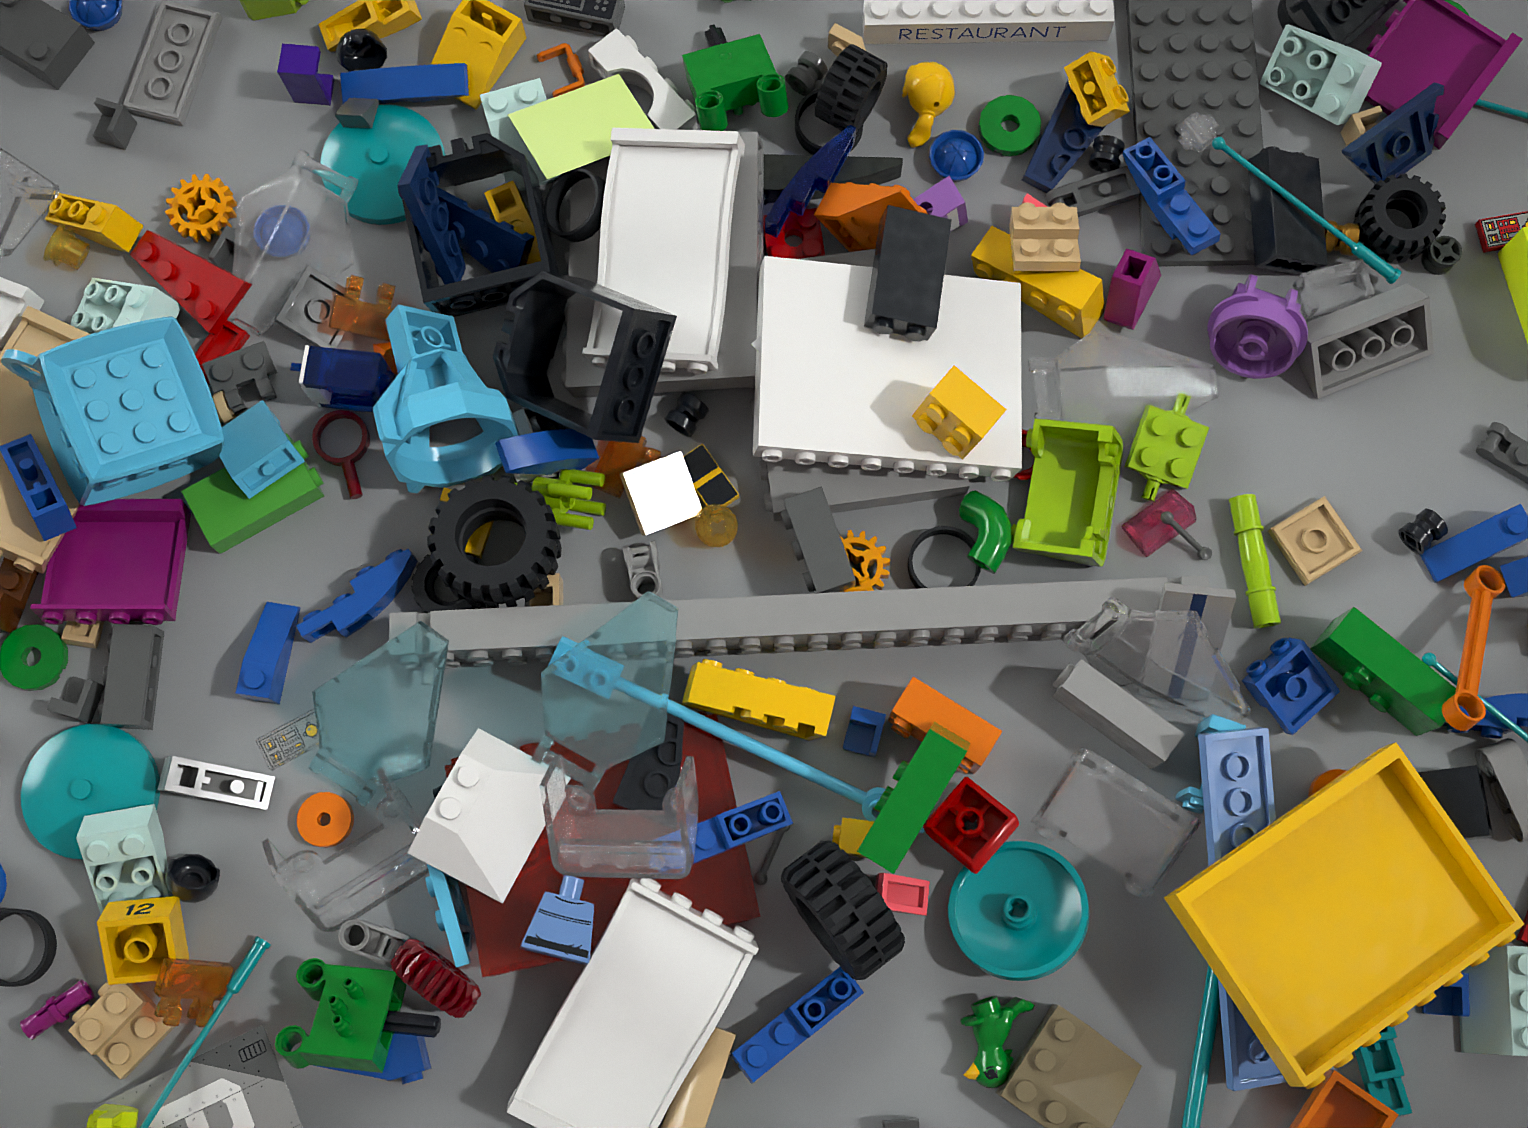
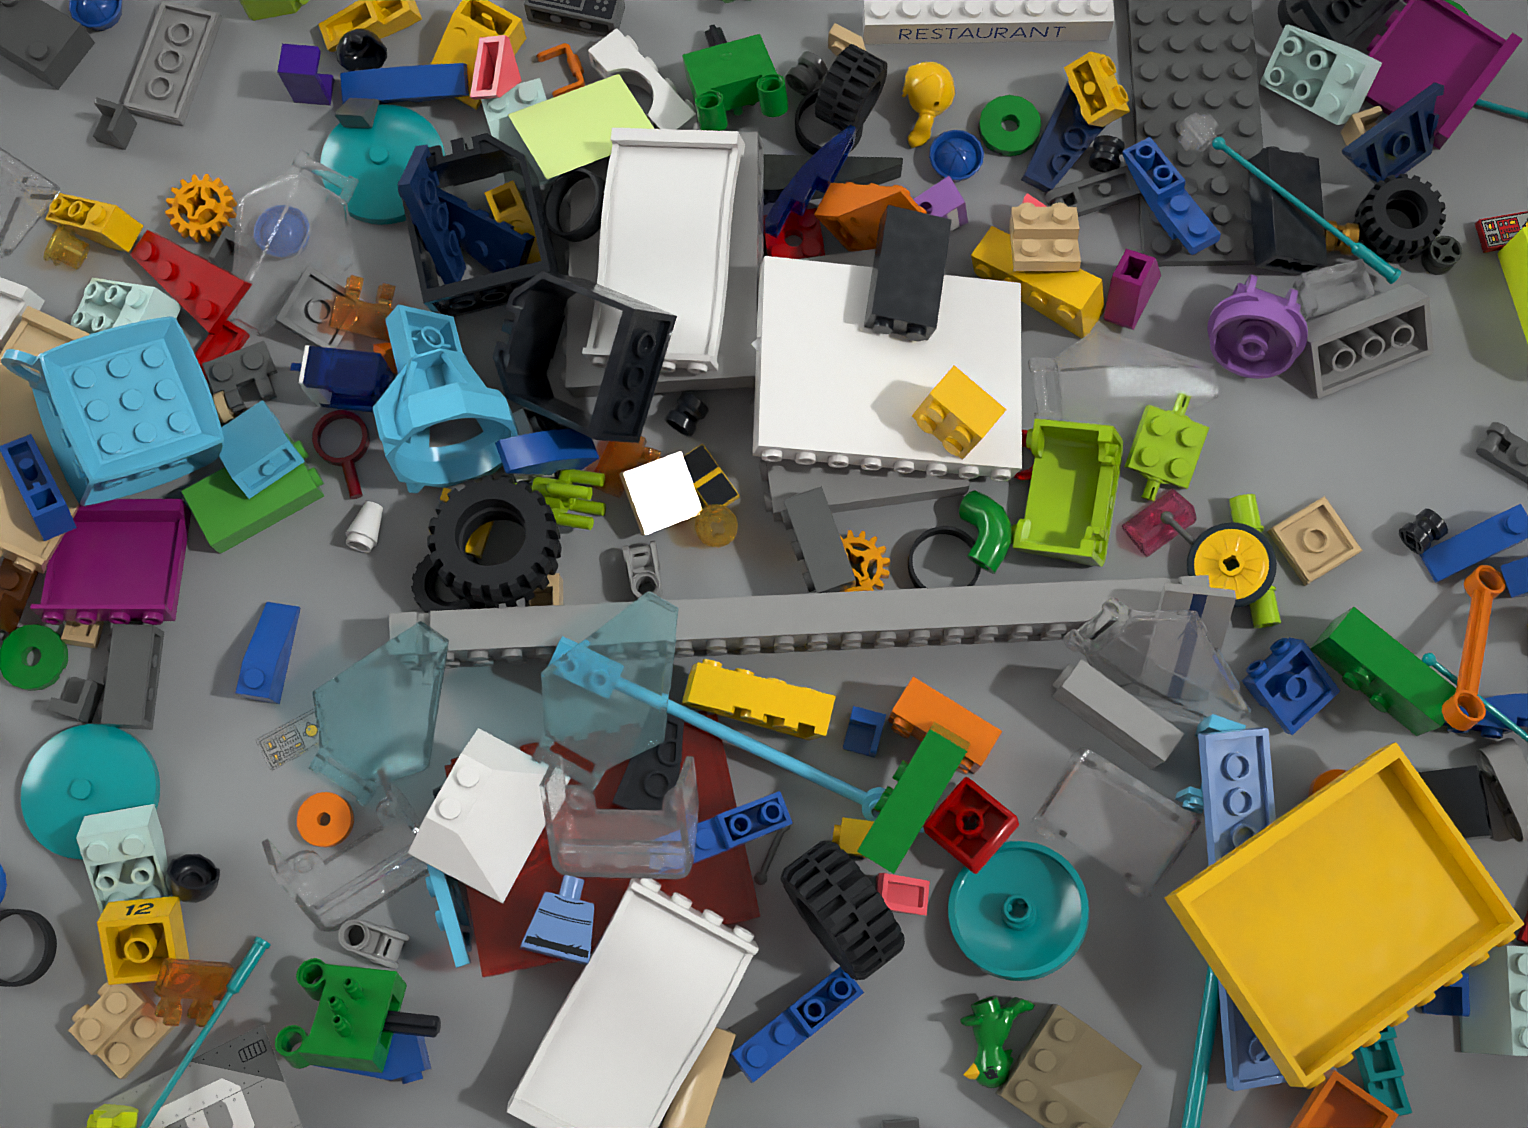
(57, 1009): magenta pin -> none
(215, 782): slope -> none
(365, 527): none -> white cone
(373, 593): blue slope -> none
(435, 978): dark red gear -> none
(494, 68): none -> coral slope
(1249, 549): none -> yellow wheel

